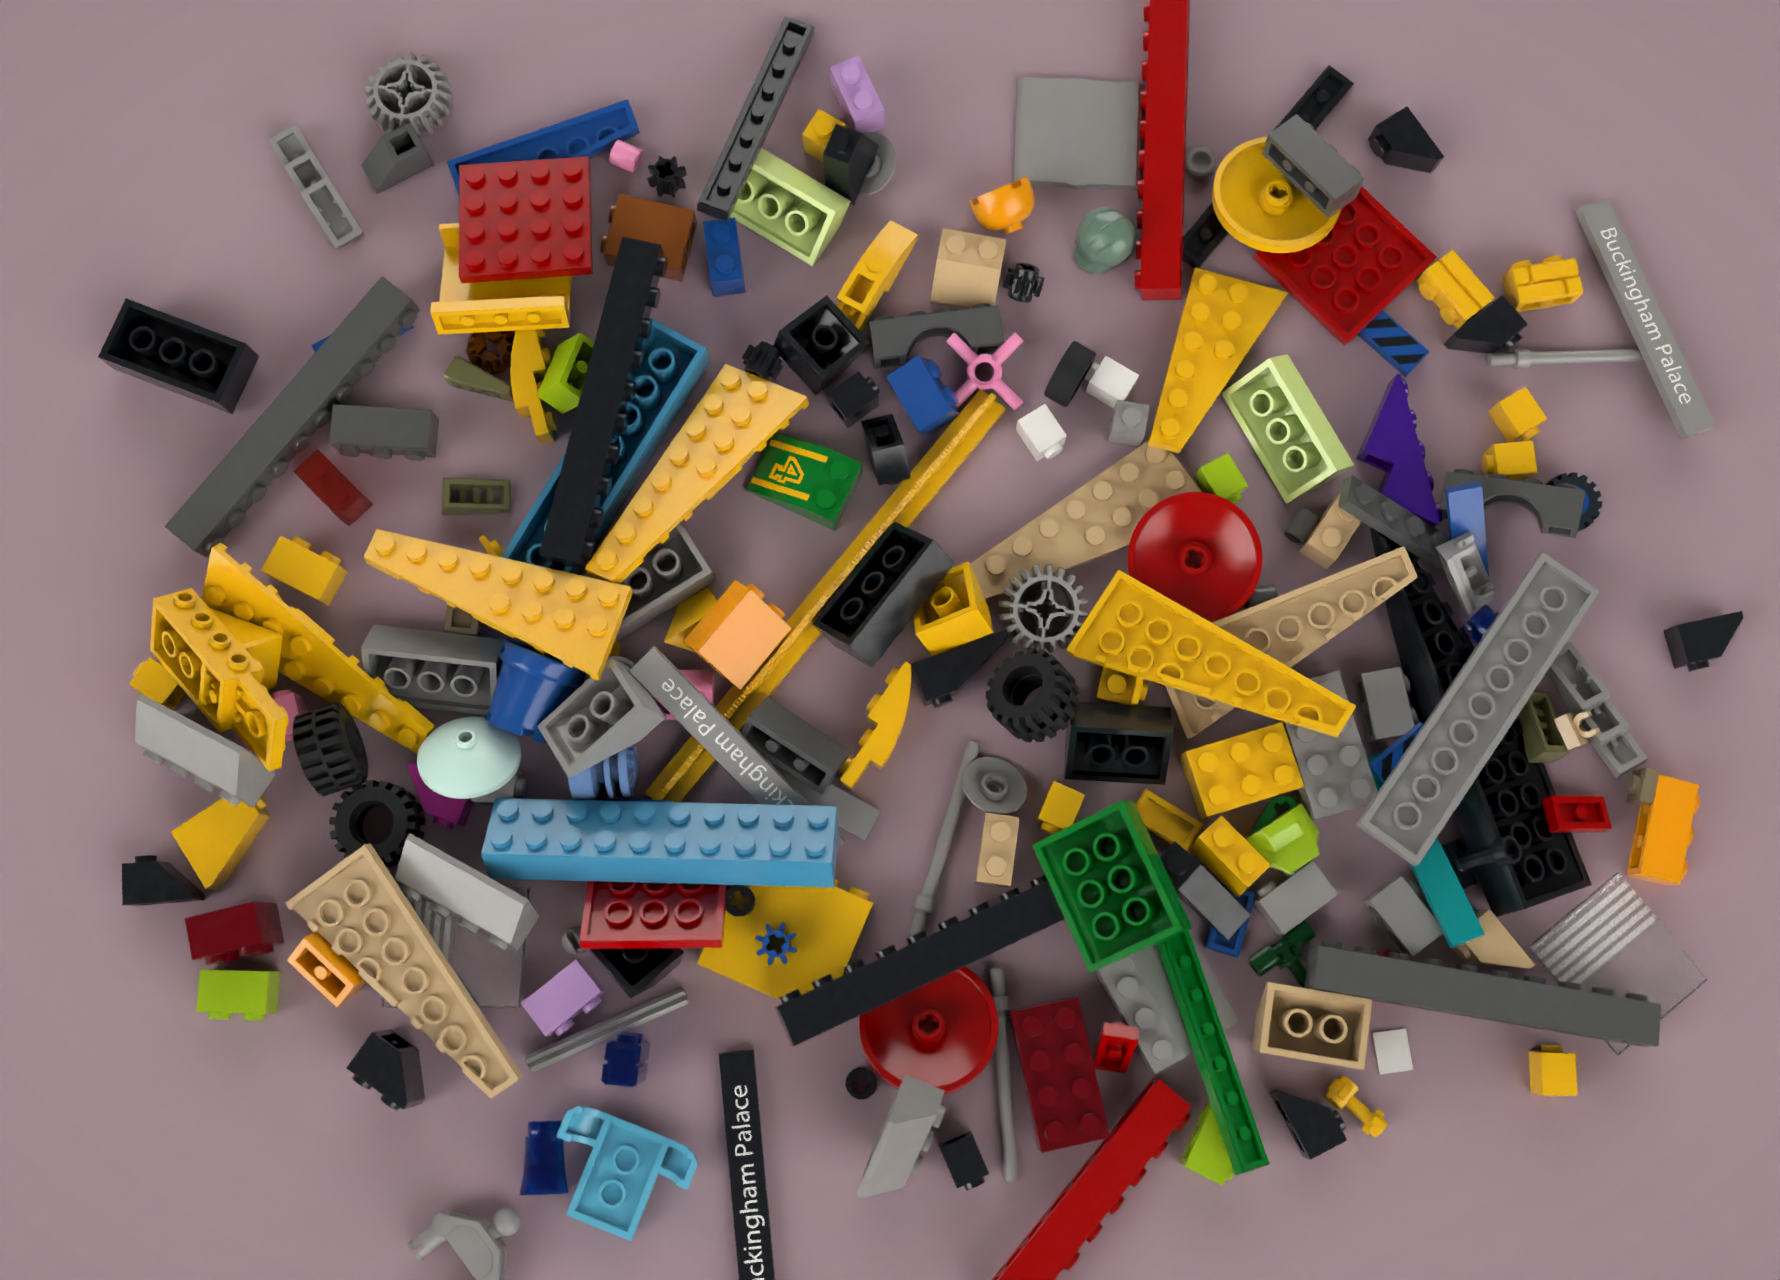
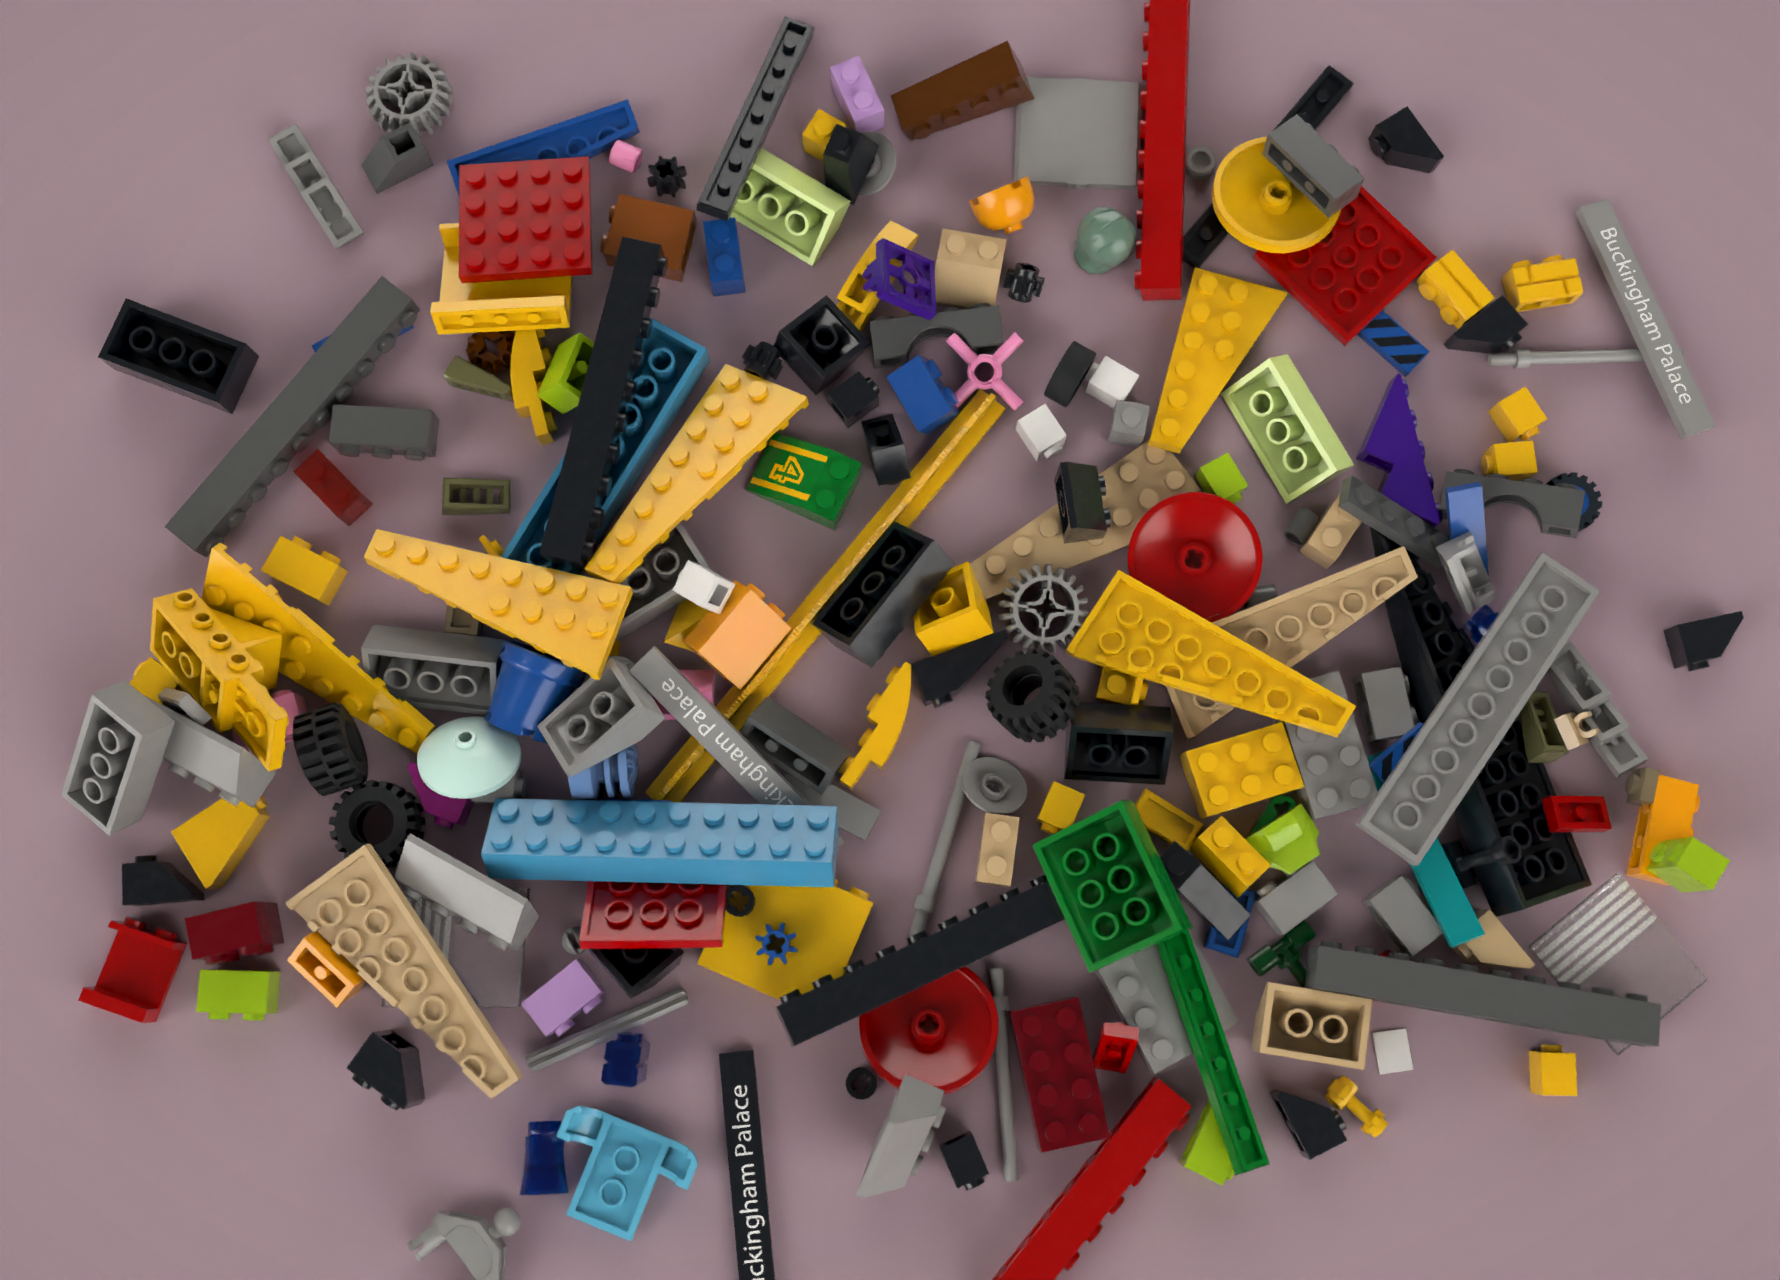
(117, 757): none -> light grey brick
(136, 971): none -> red panel
(184, 705): none -> light grey tile
(703, 587): none -> white brick
(916, 297): none -> dark purple piece
(963, 92): none -> reddish brown wedge
(1080, 502): none -> black slope
(1687, 864): none -> lime brick

